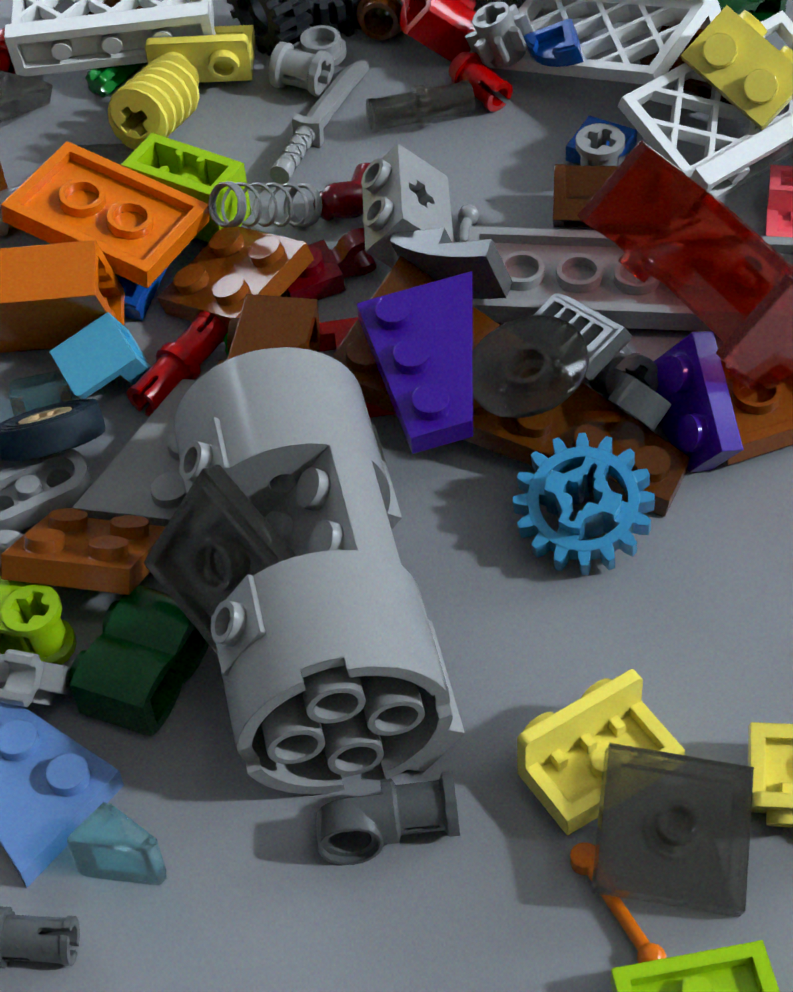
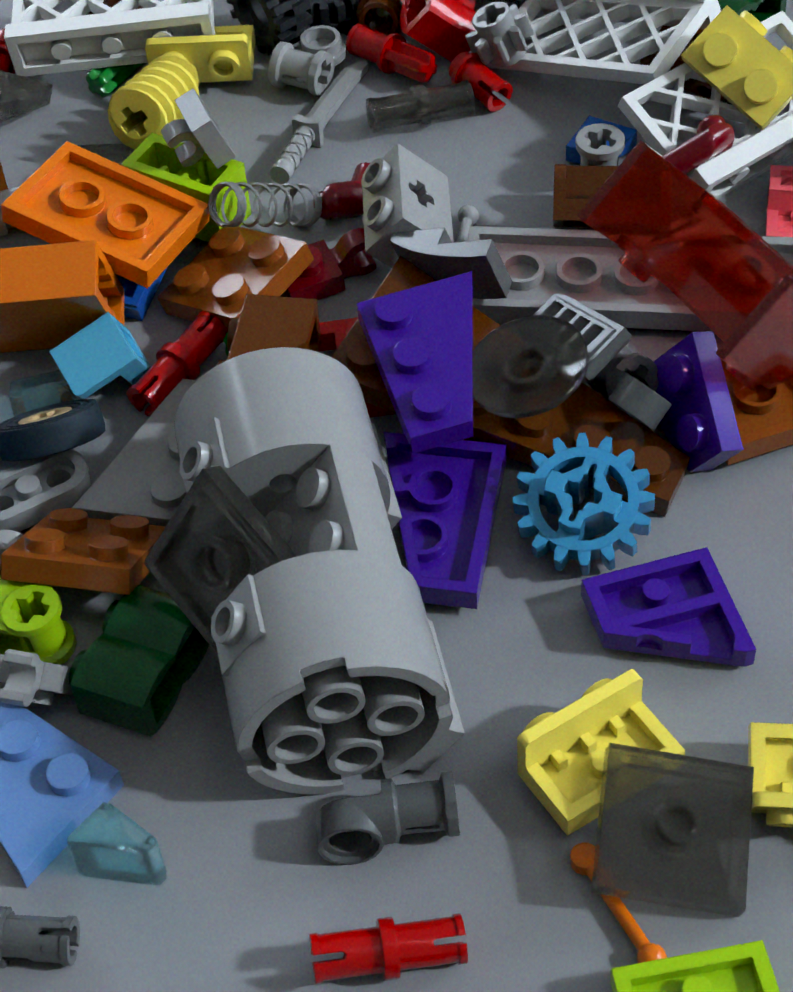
(199, 131): none -> light grey tile
(388, 948): none -> red pin
(391, 53): none -> red axle
(447, 514): none -> dark purple wing
(555, 45): blue tile -> none
(669, 610): none -> dark purple wing
(712, 140): none -> dark red arm

